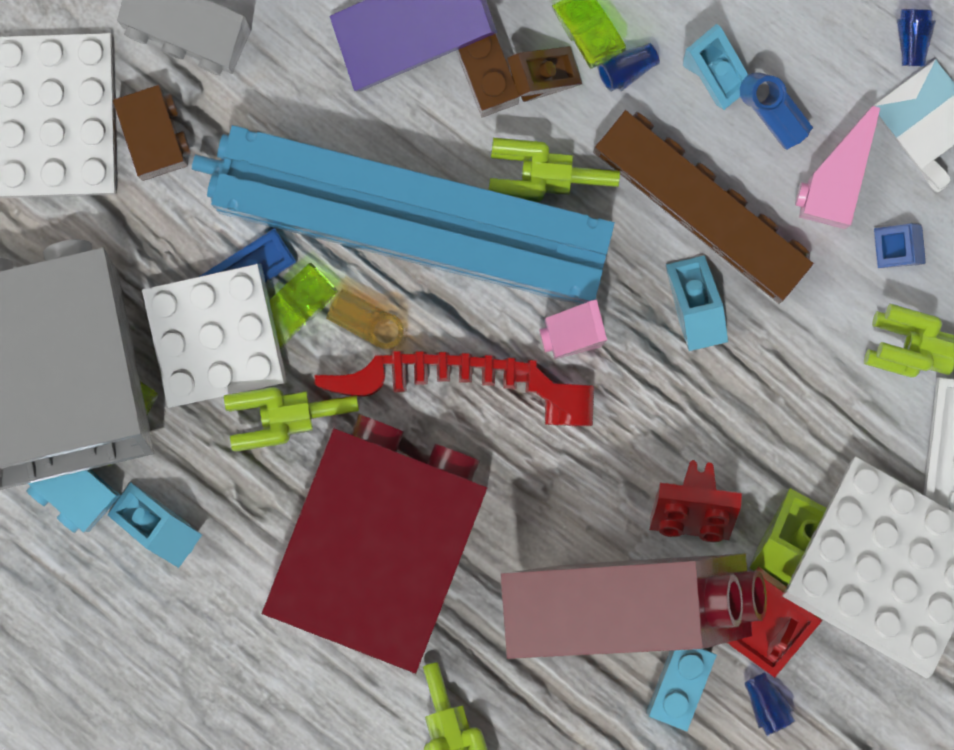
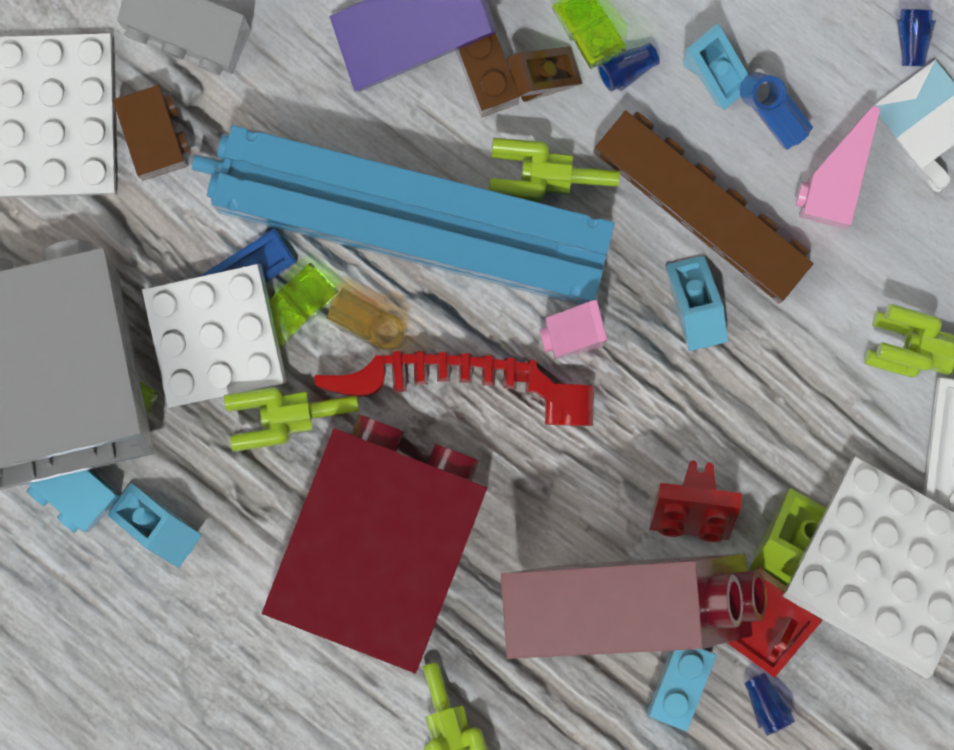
(899, 245): blue slope -> none

